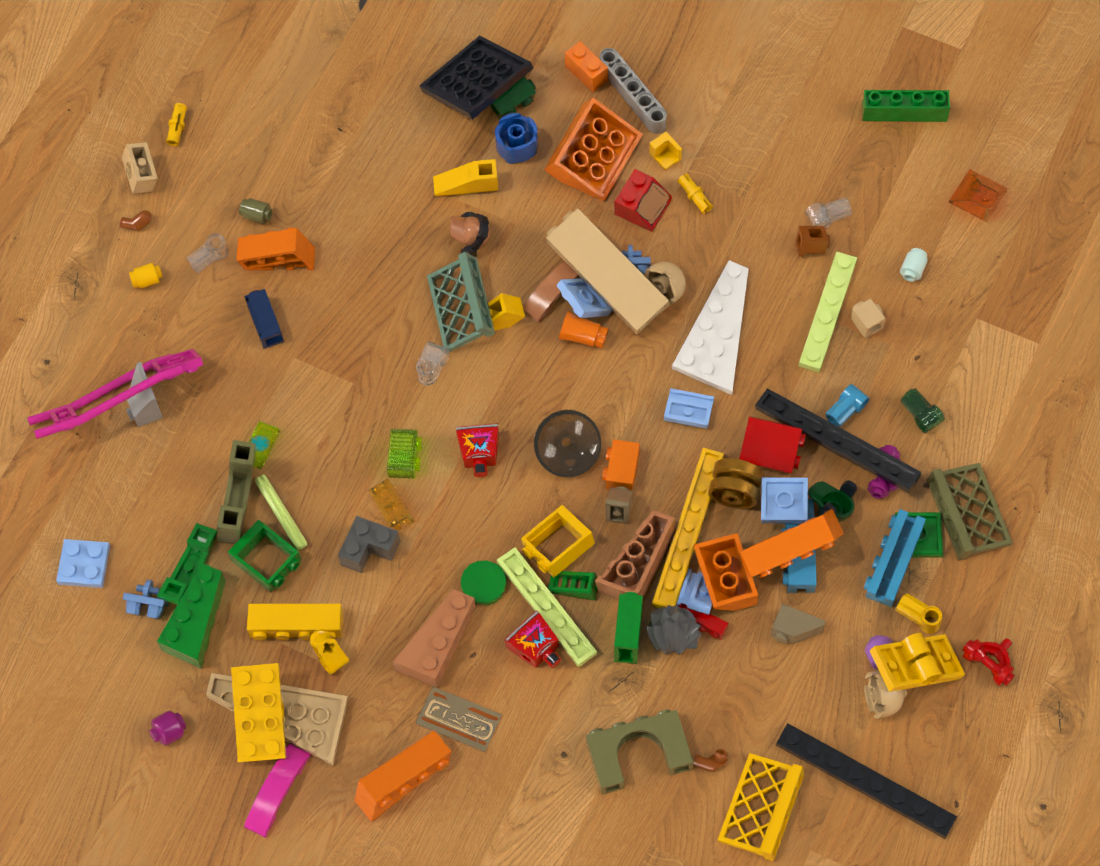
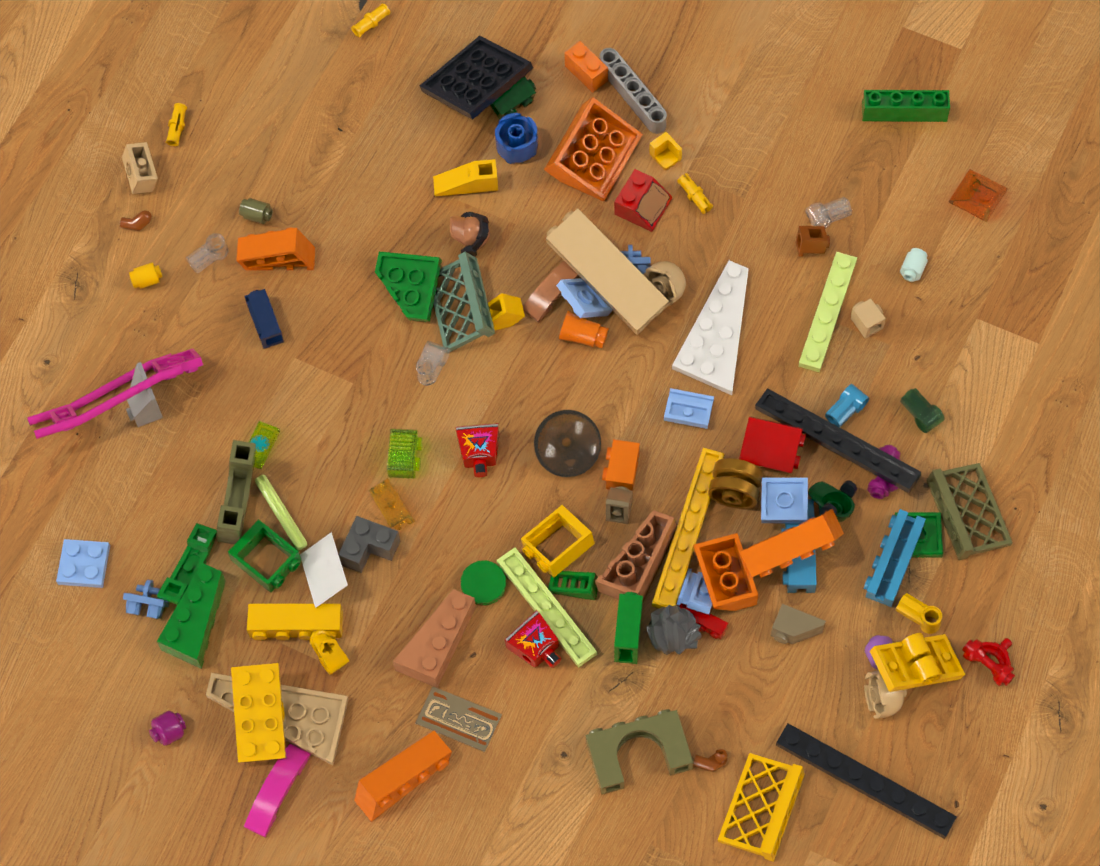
(323, 570): none -> white sticker
(370, 20): none -> yellow pin
(410, 282): none -> green plate

